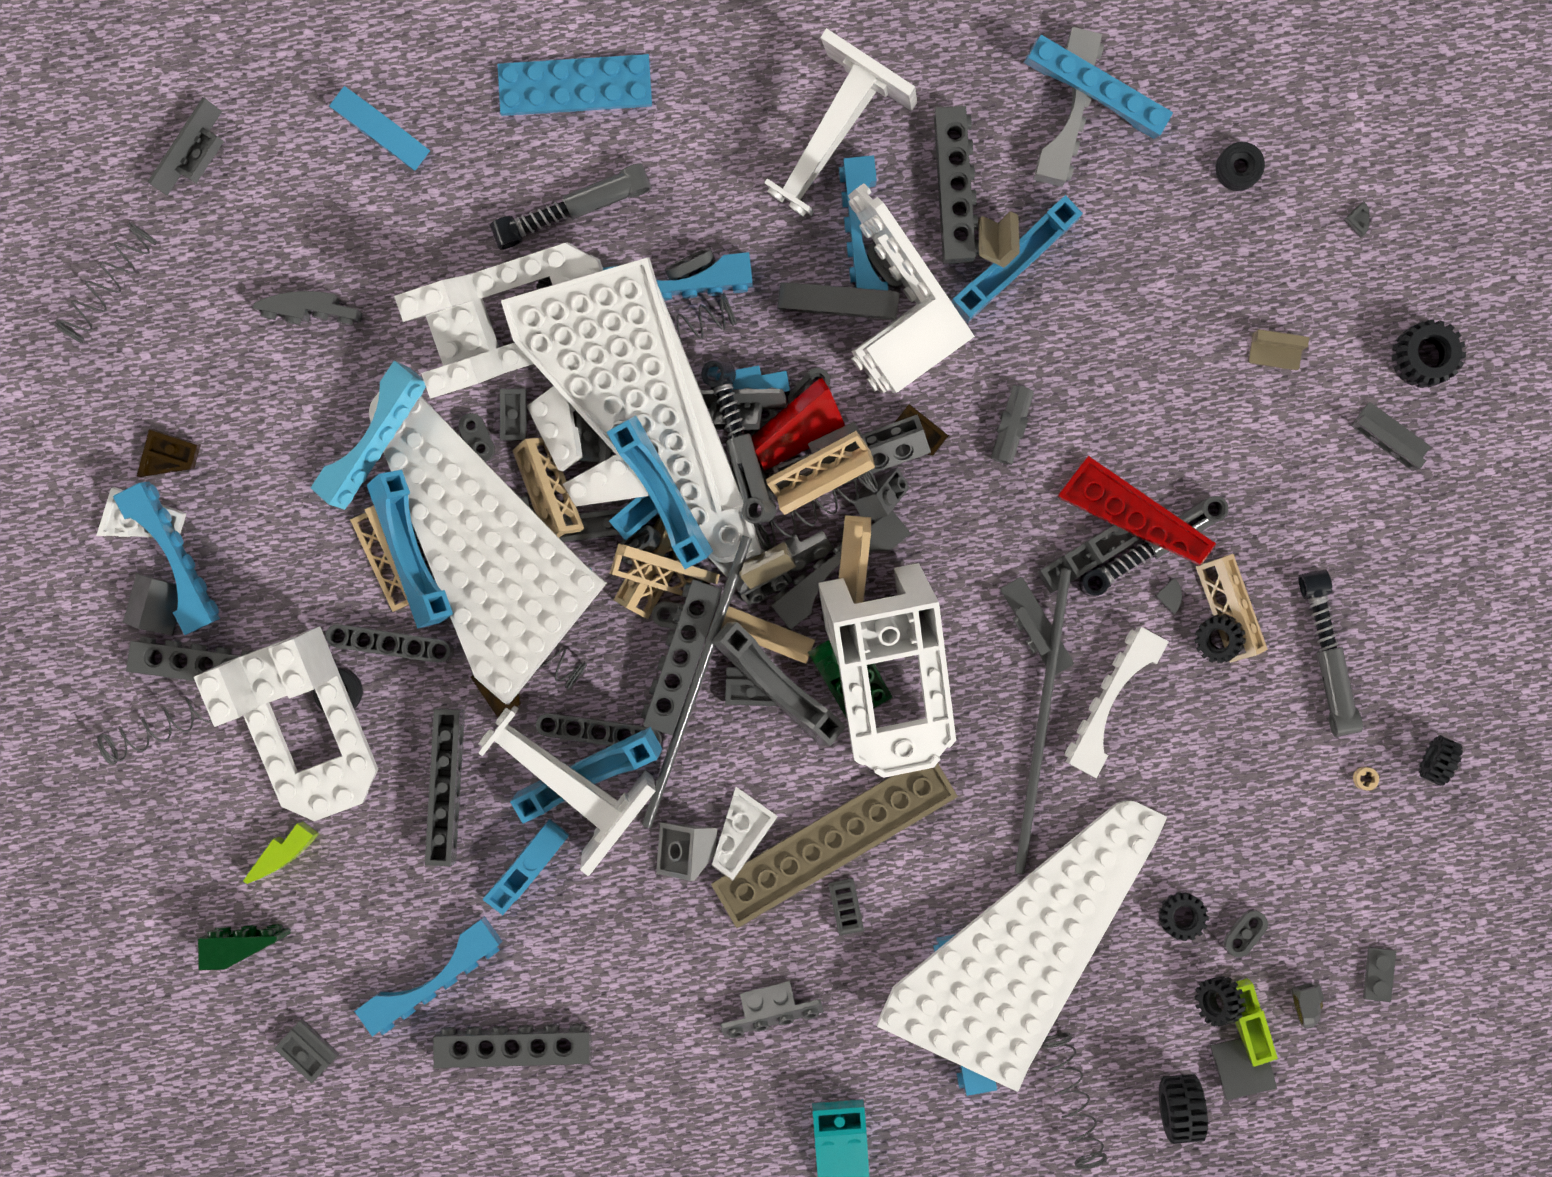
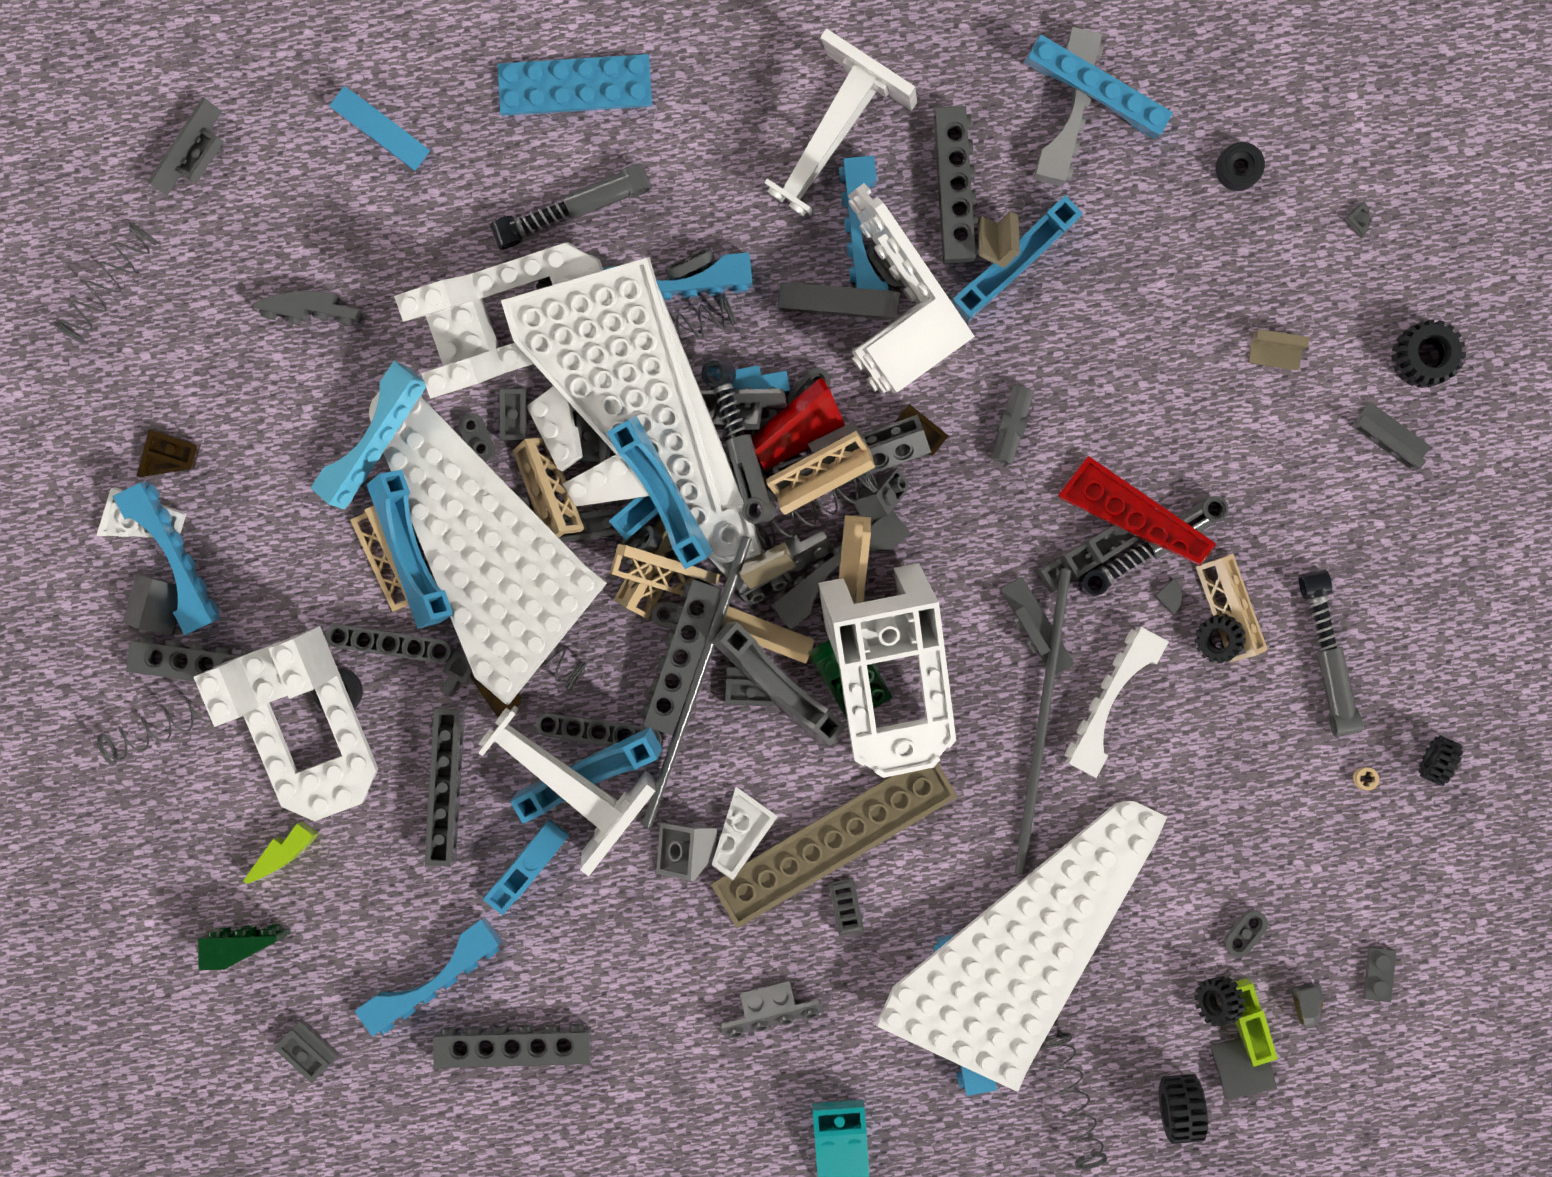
(458, 671): none -> dark grey plate
(1194, 927): black tyre -> none

